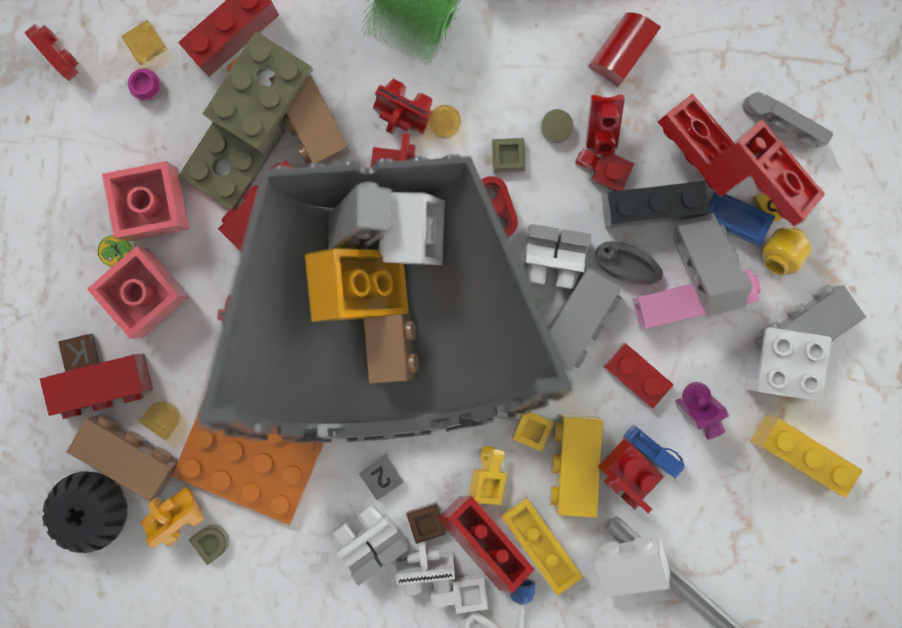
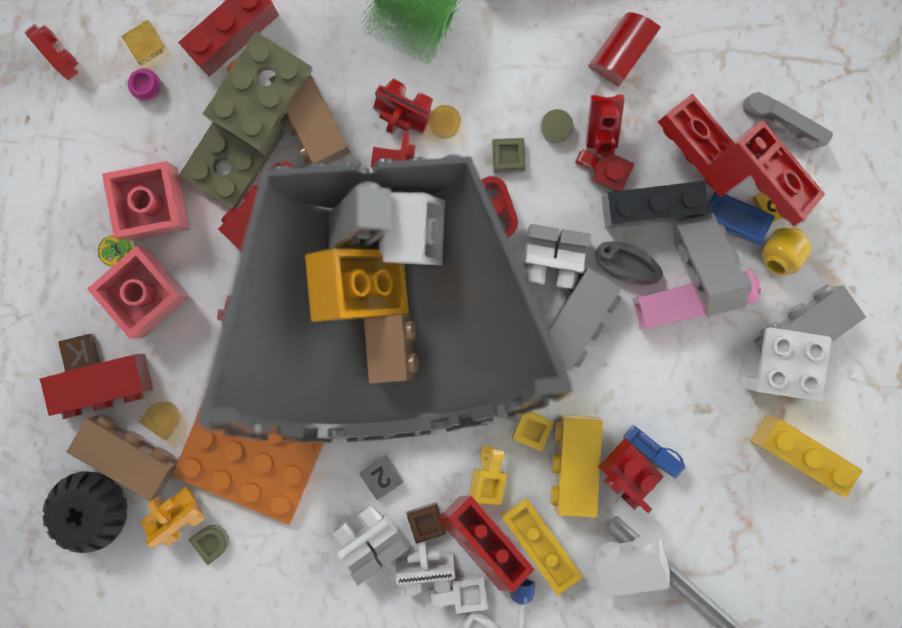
(638, 375): red plate -> none
(702, 409): magenta hips -> none

